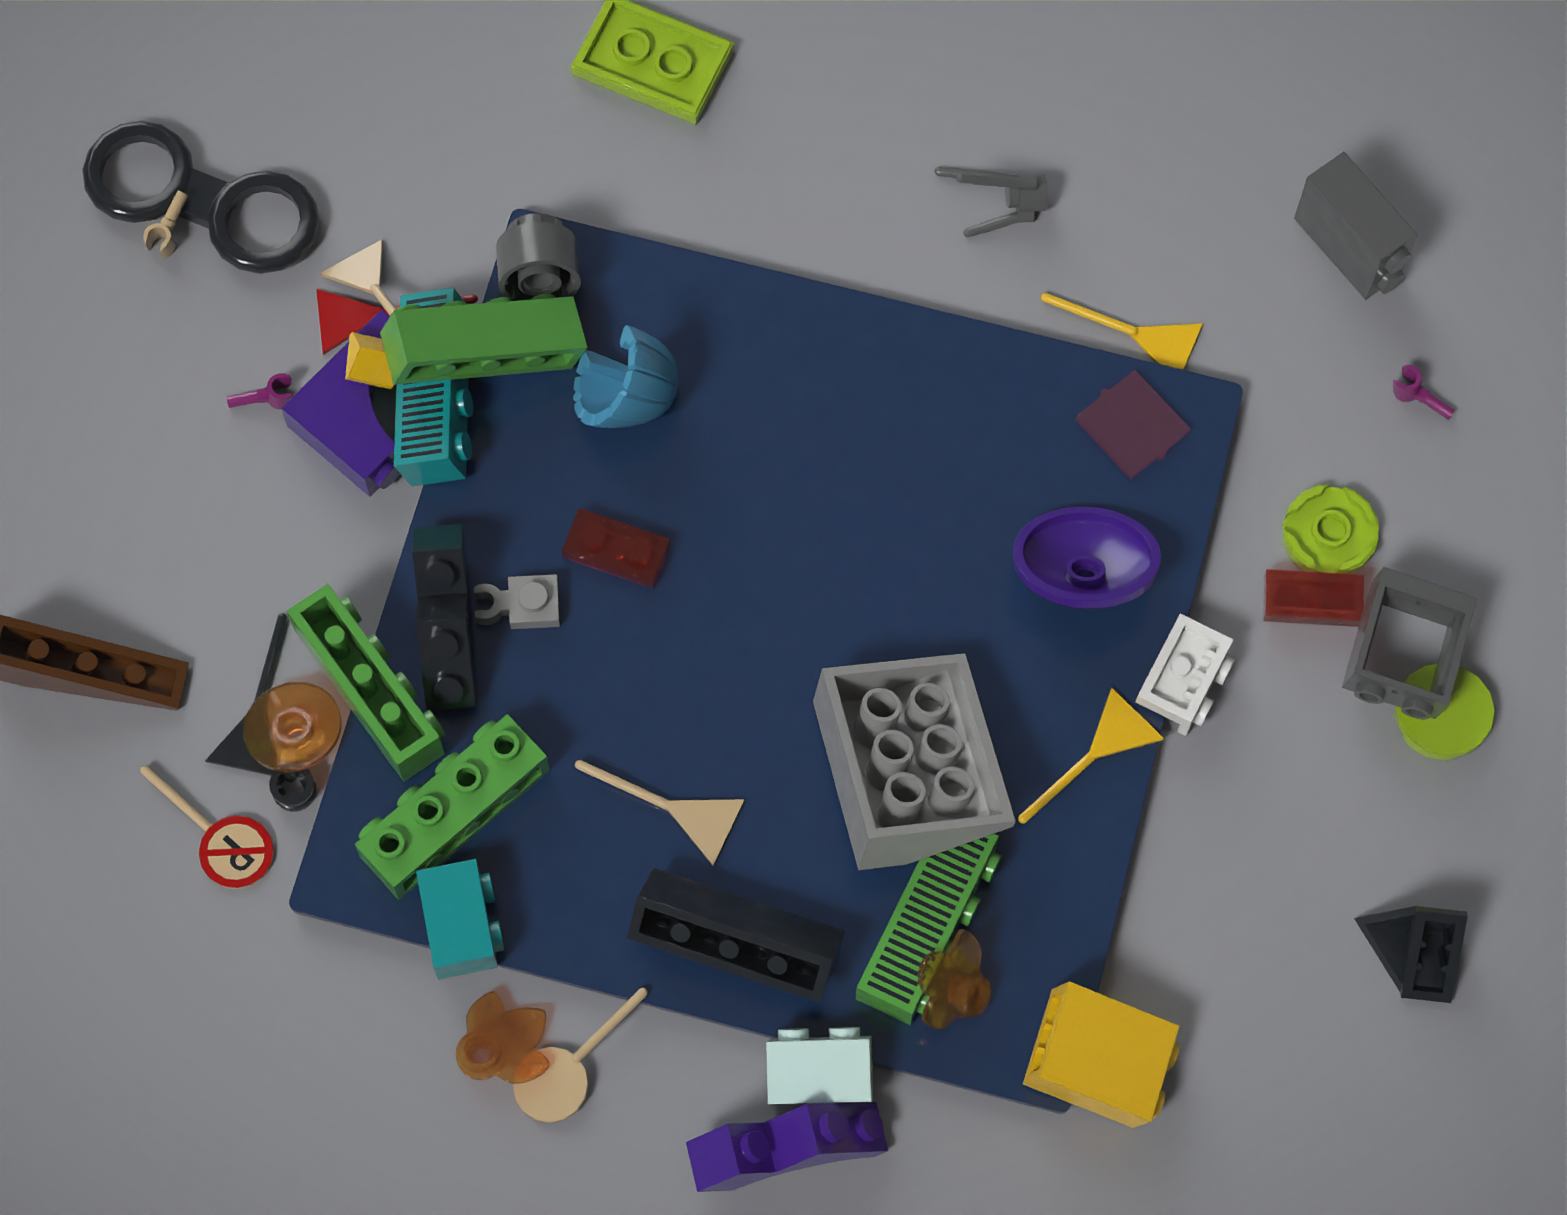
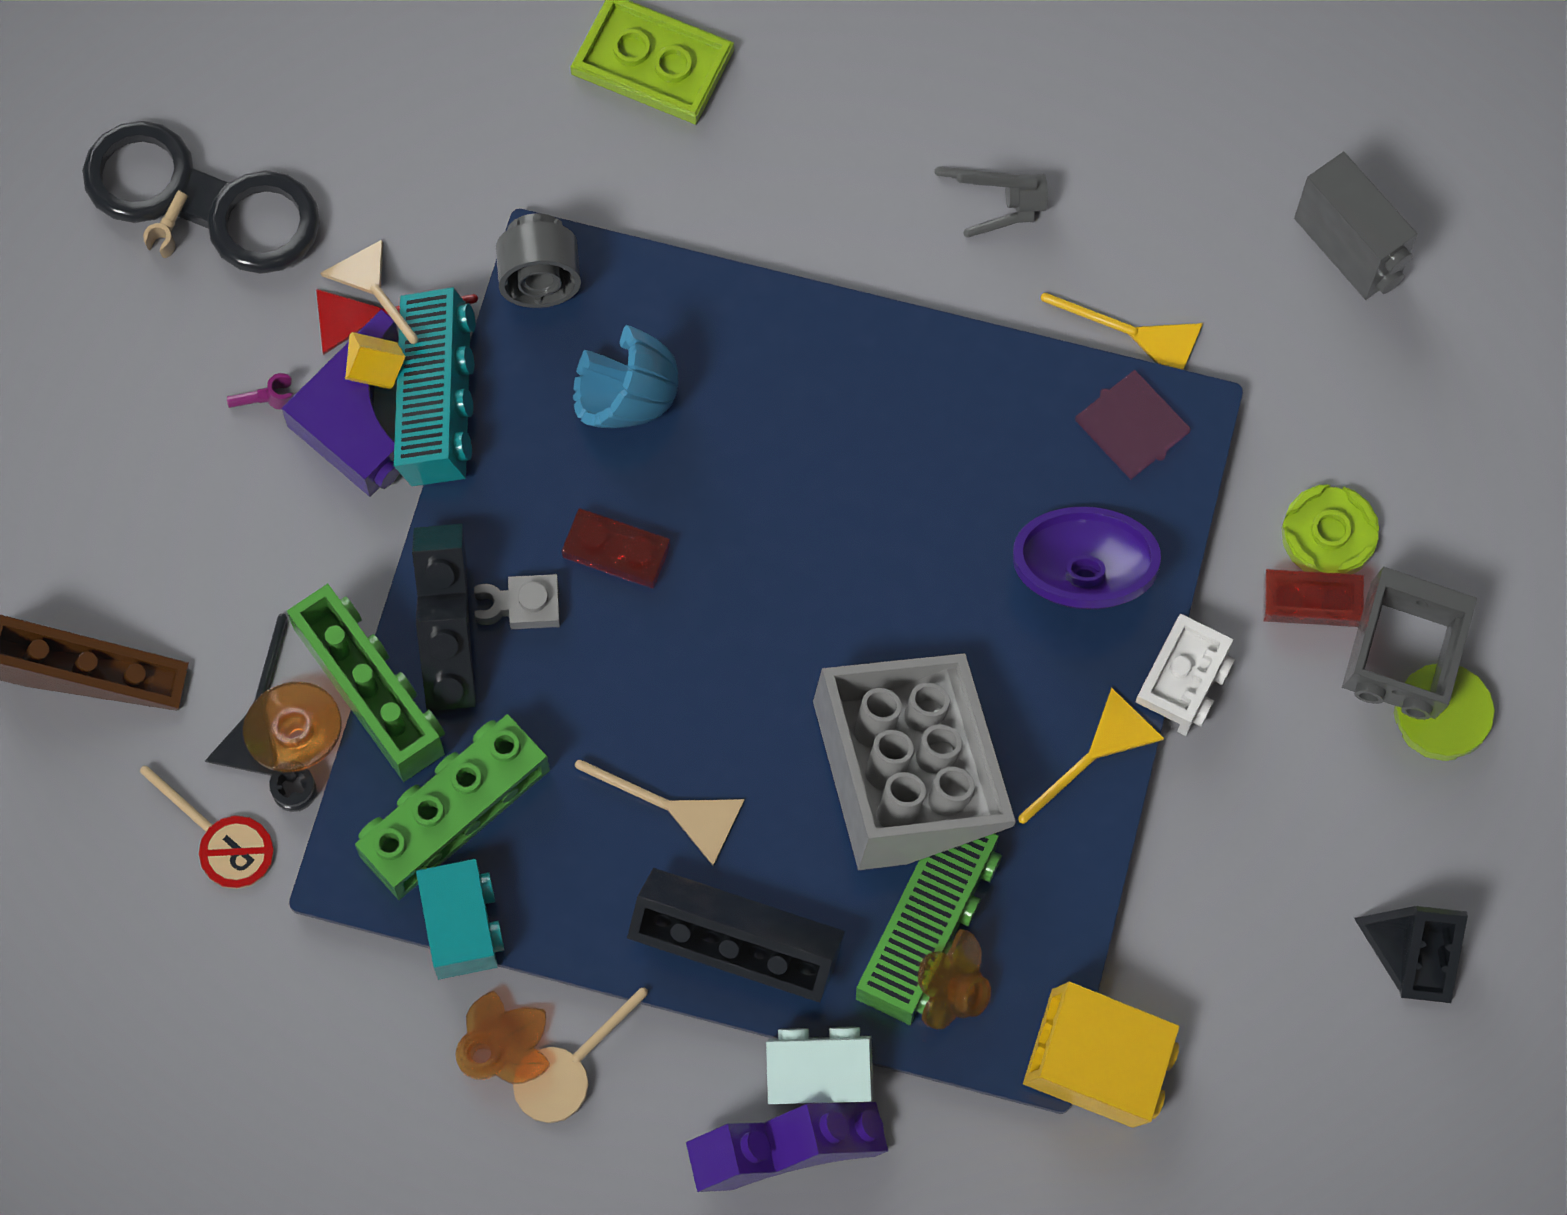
(482, 339): bright green brick -> none
(1418, 392): magenta hand -> none

